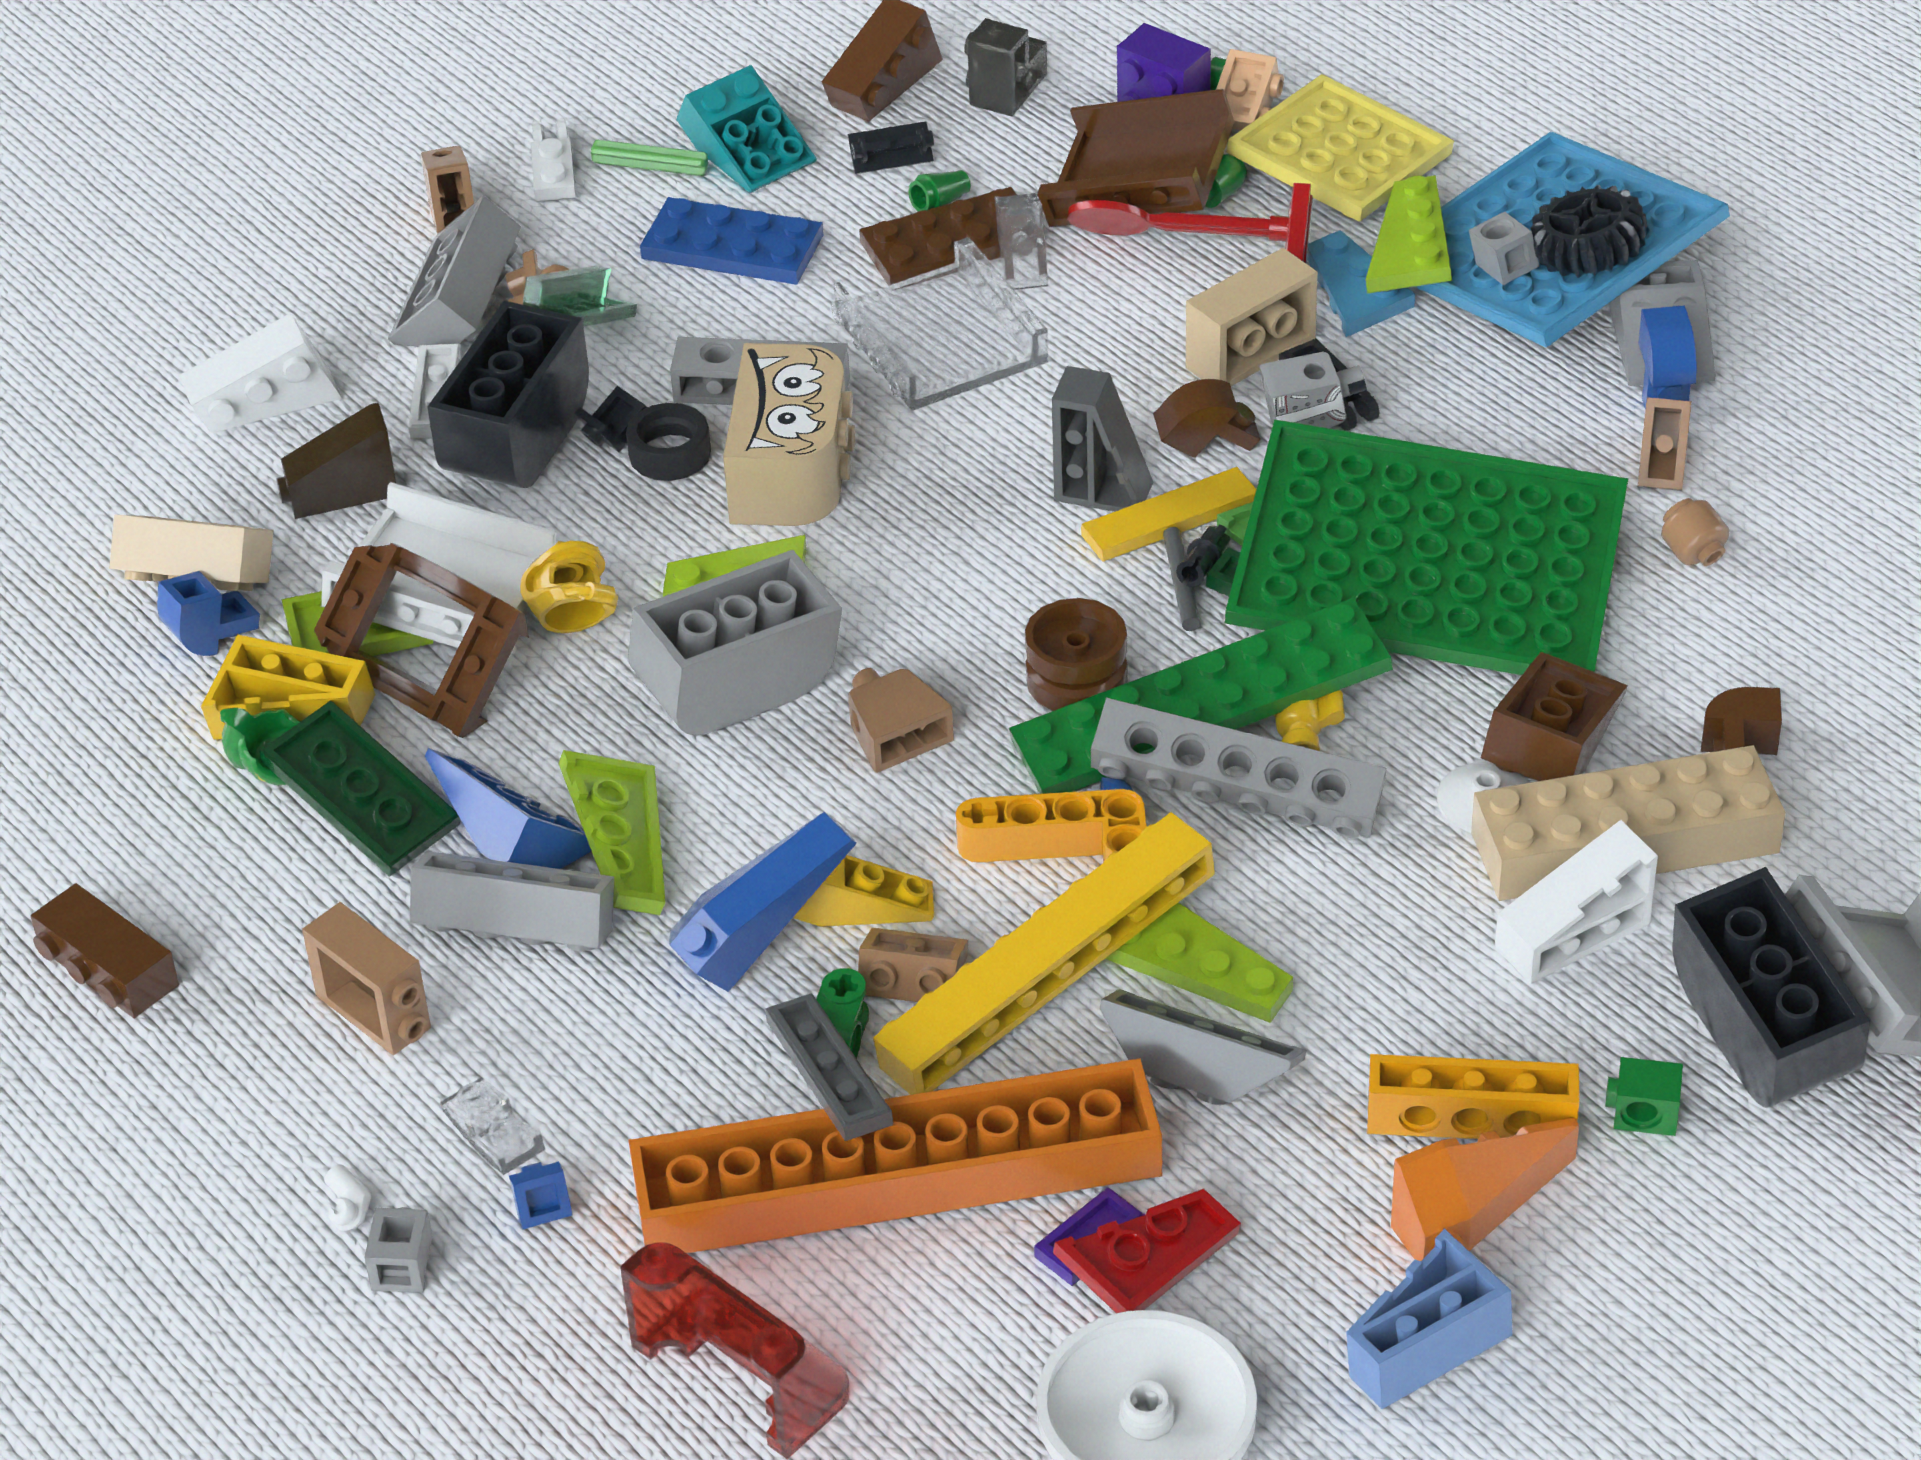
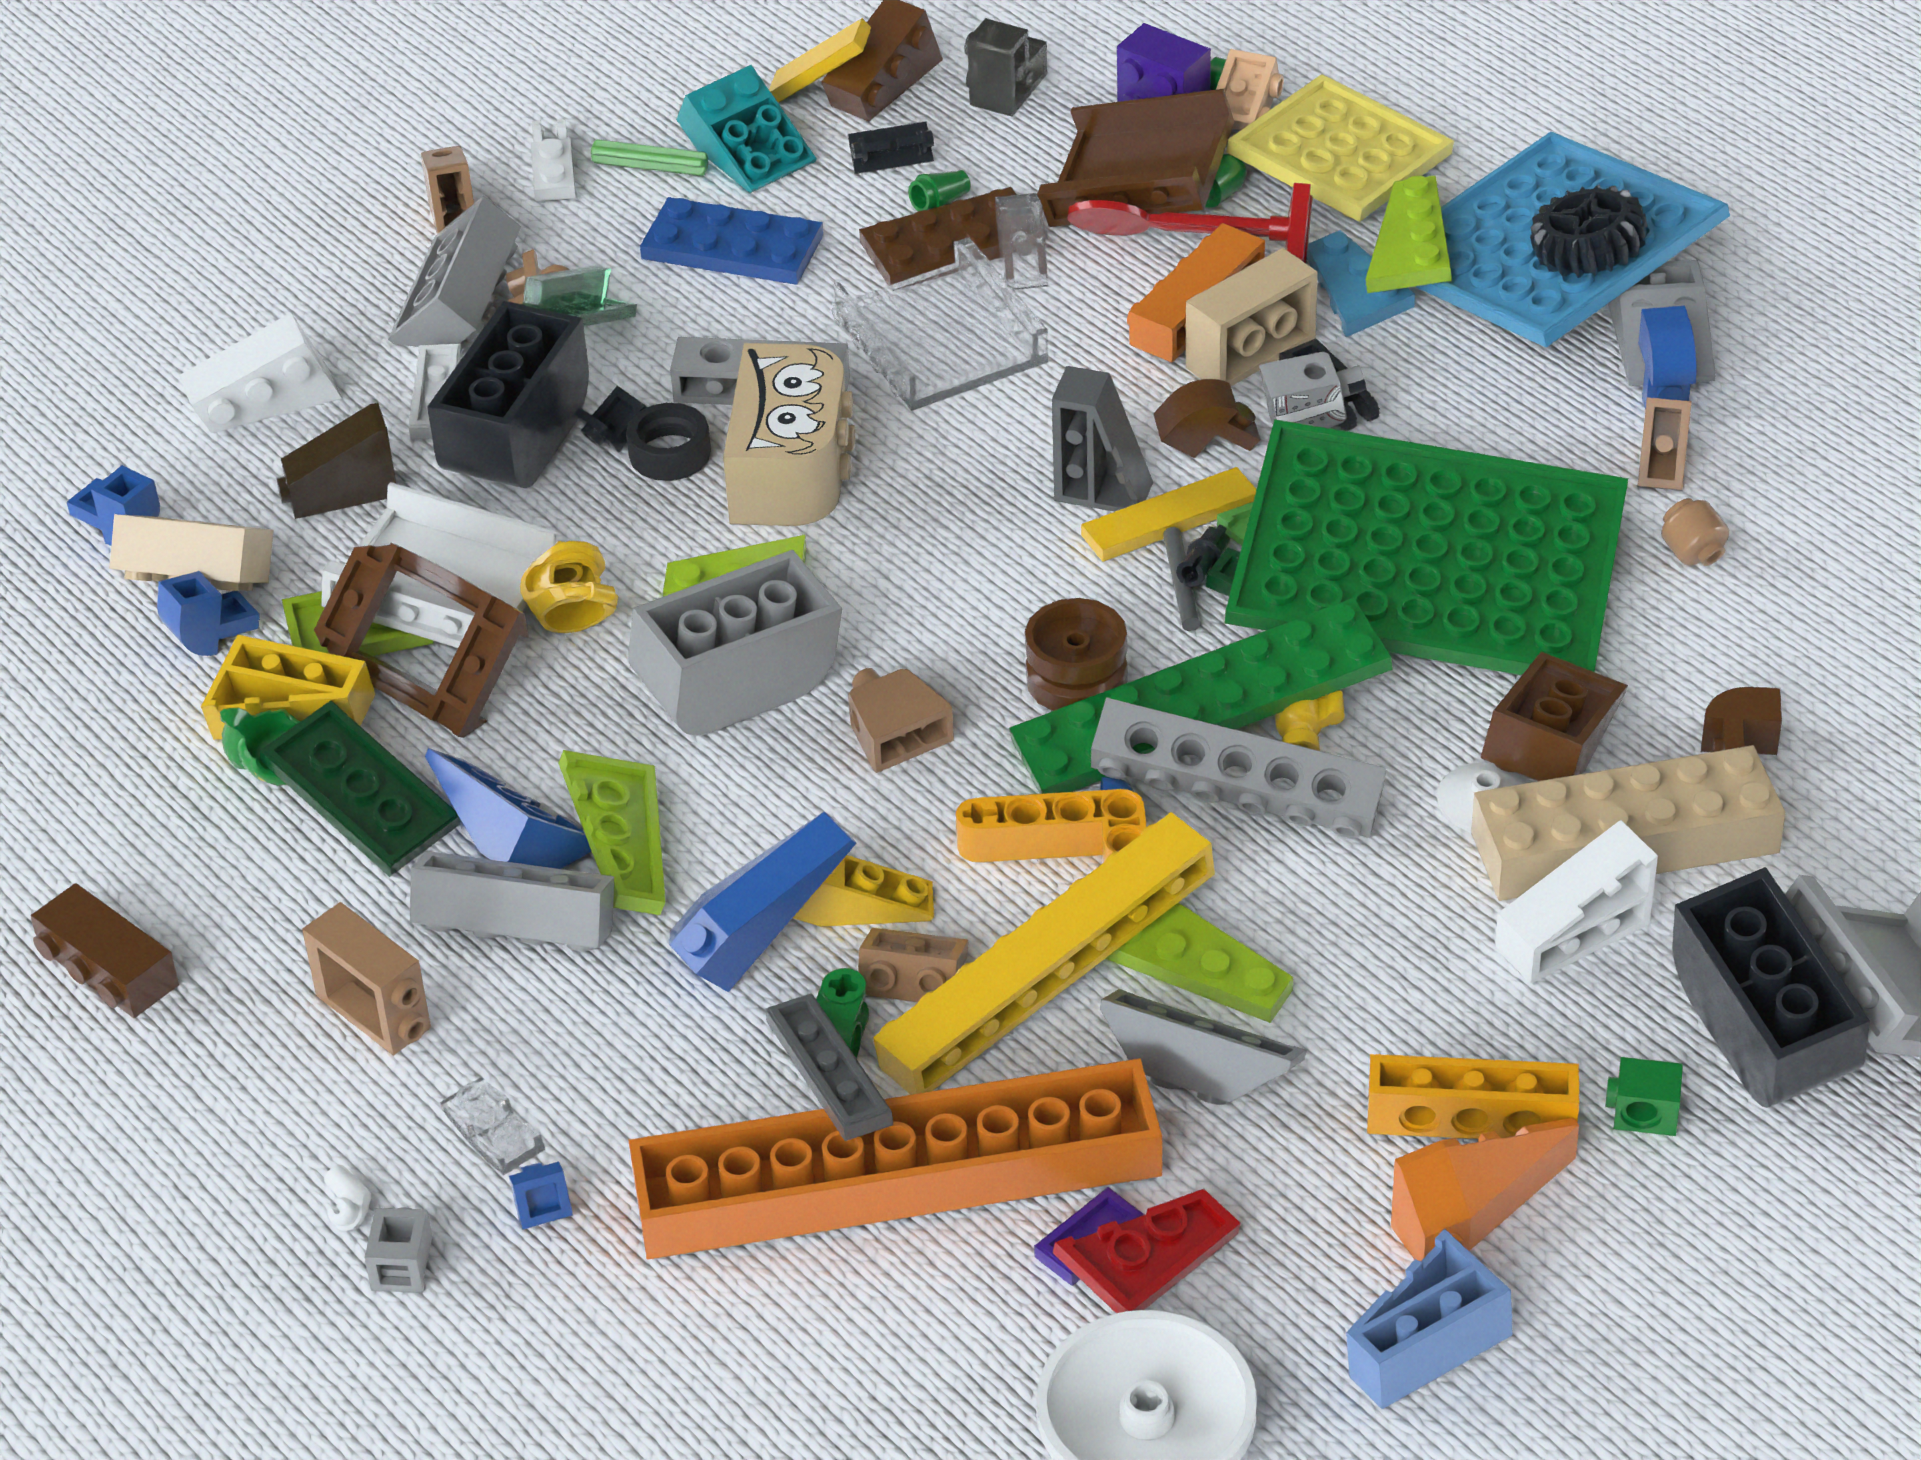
(119, 493): none -> blue brick
(686, 1304): clear red windscreen -> none
(820, 60): none -> yellow tile
(1159, 319): none -> orange brick
(1503, 248): light grey brick -> none

